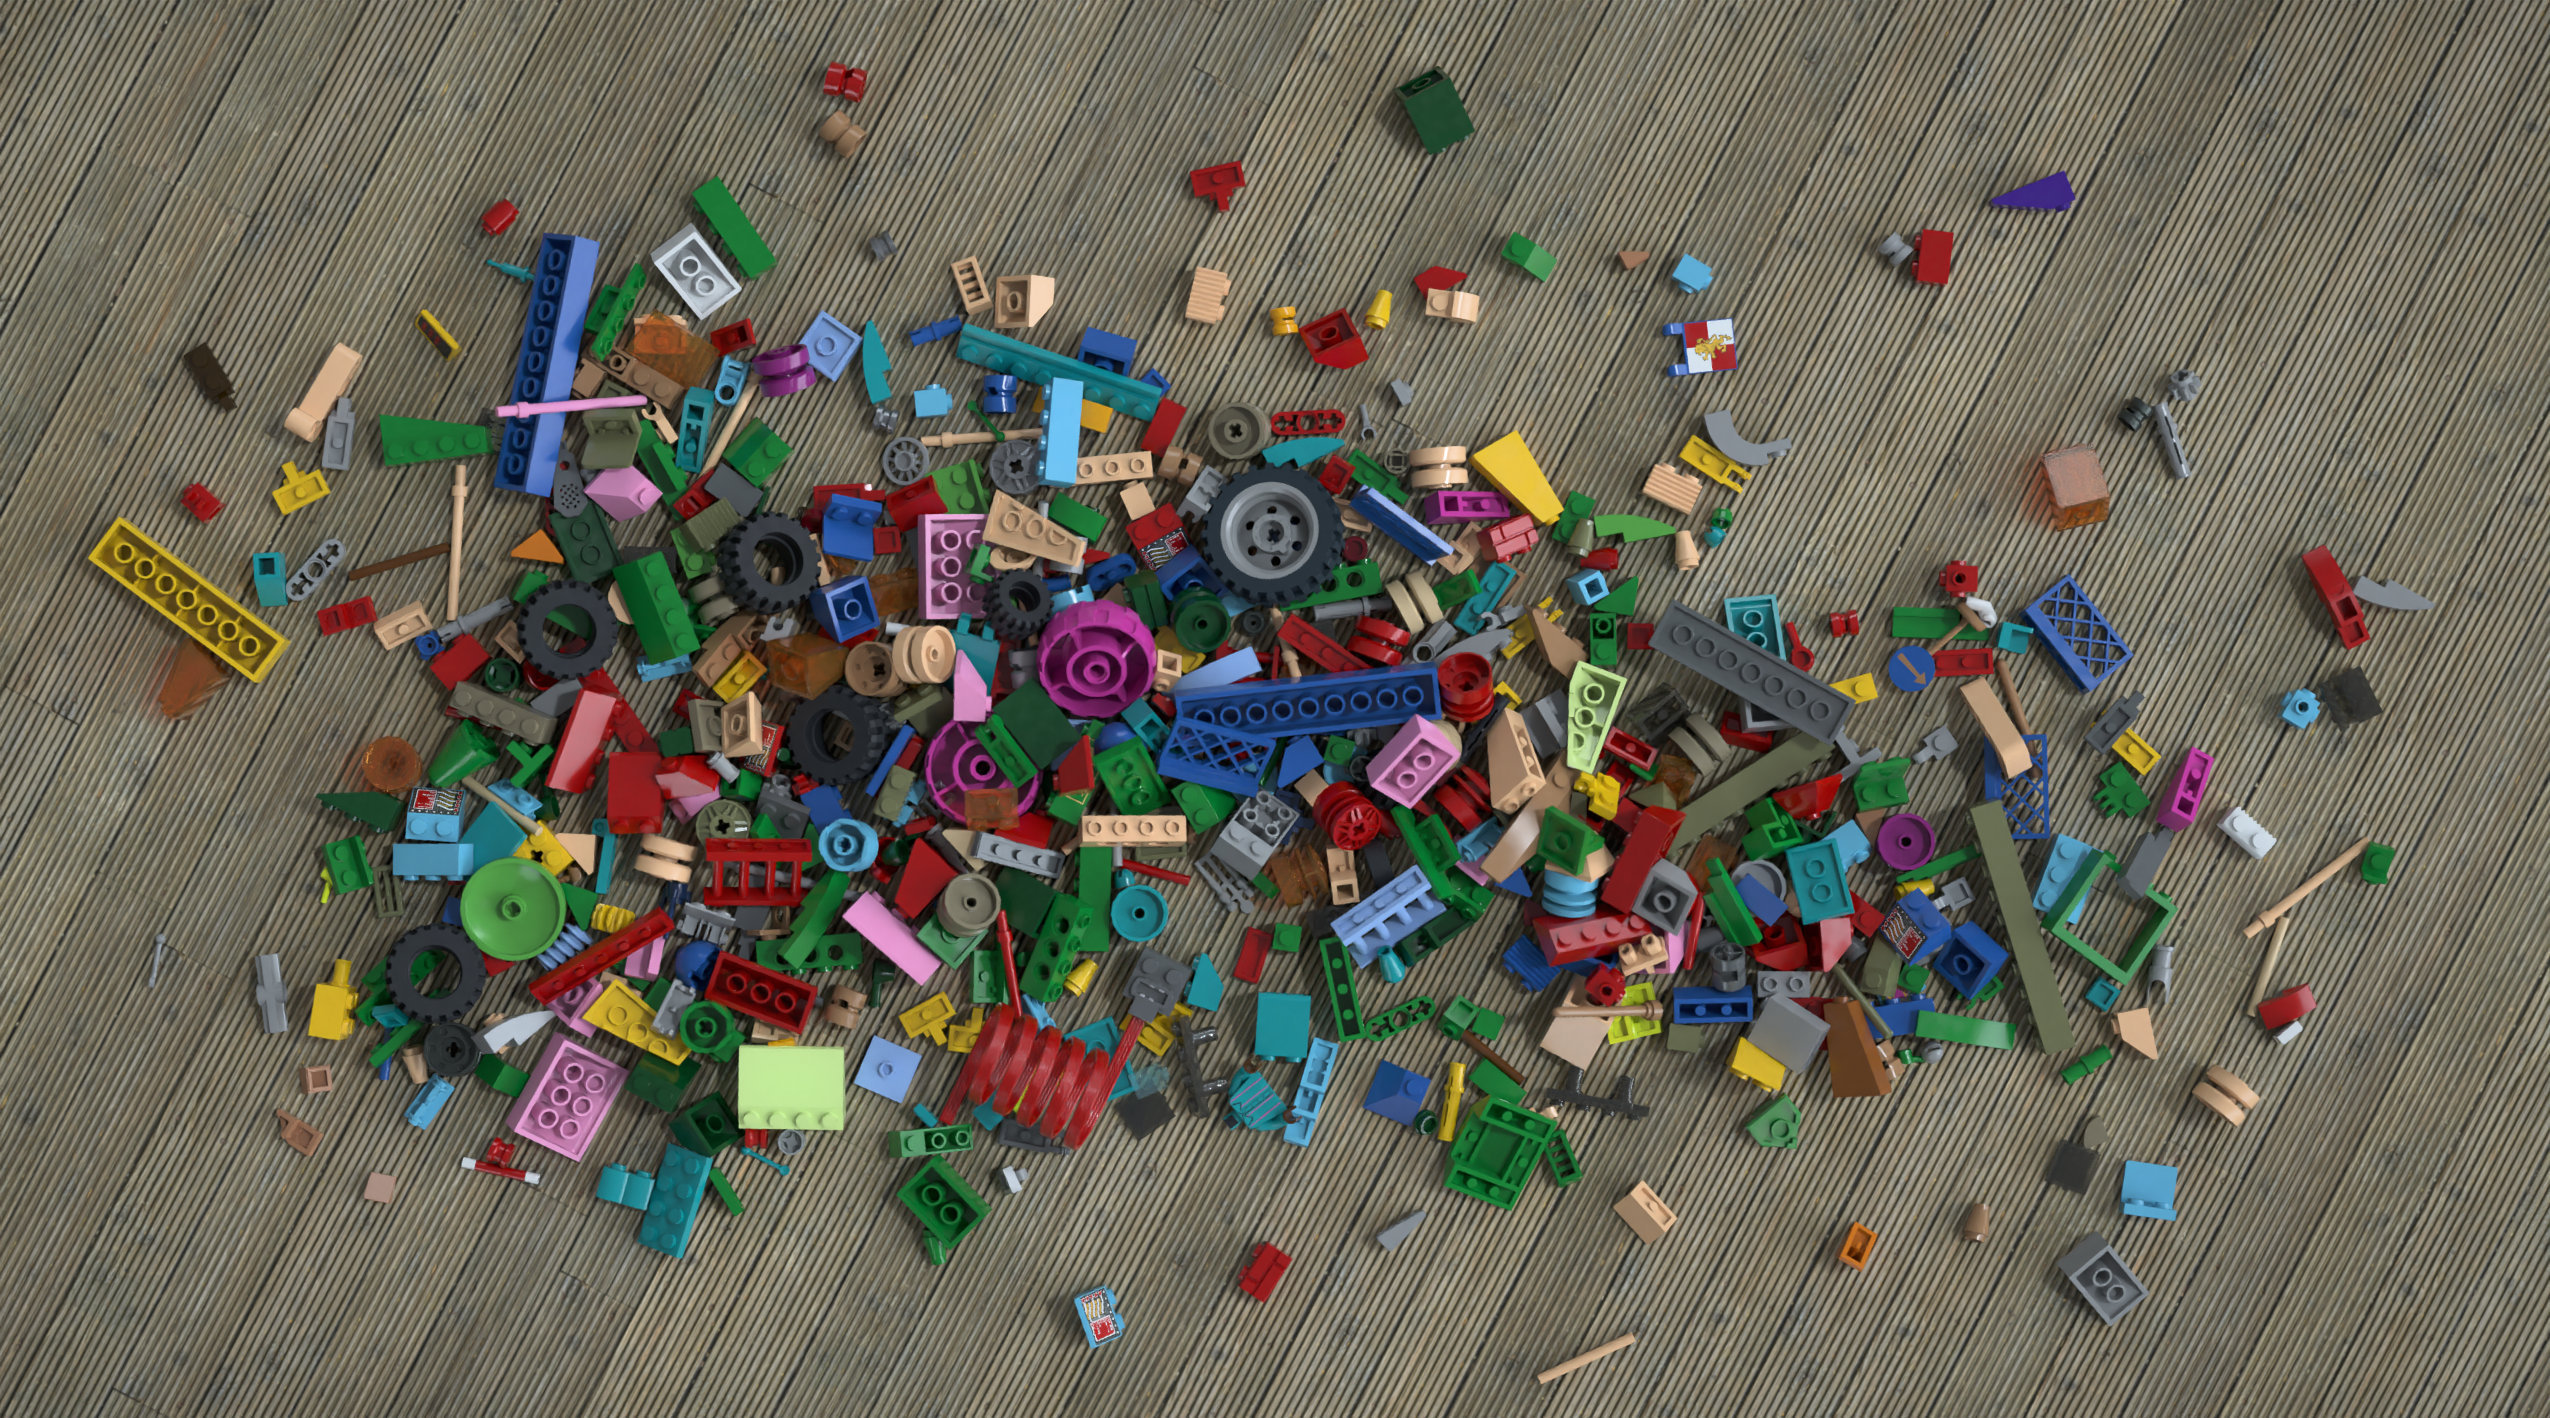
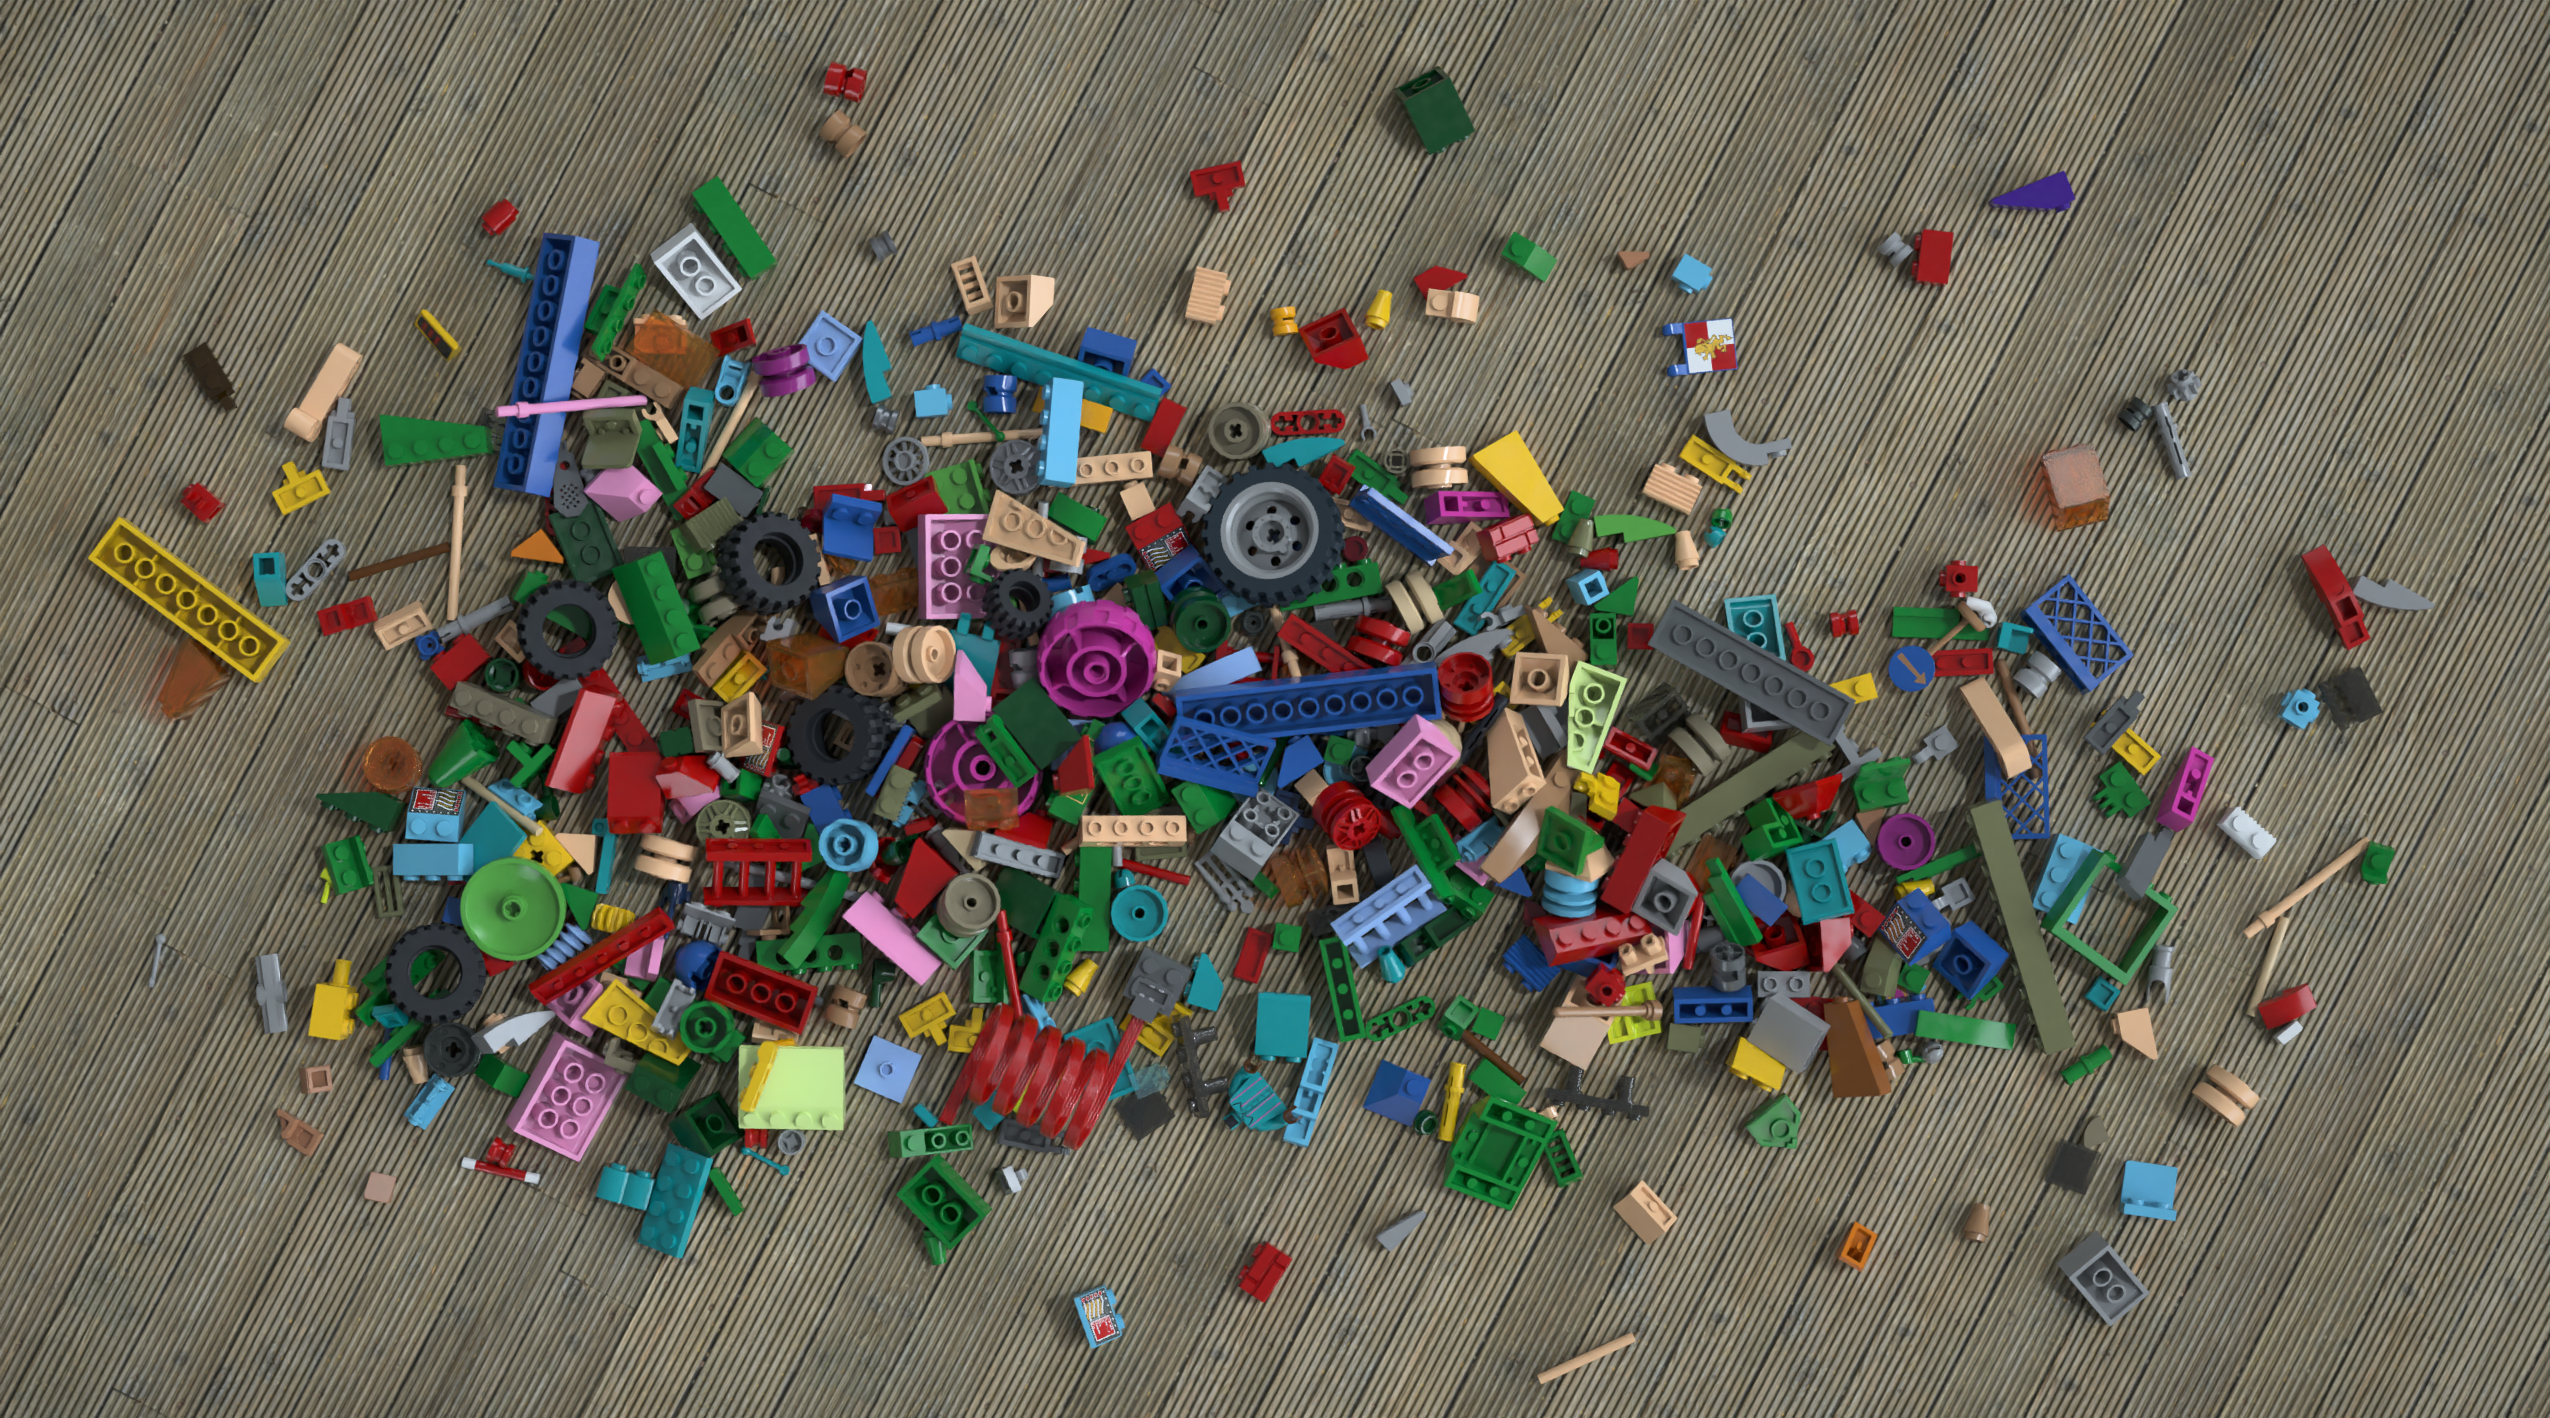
(620, 1058): none -> dark tan bracket
(759, 1074): none -> yellow hinge
(1540, 679): none -> light nougat slope
(2037, 675): none -> light grey wheel

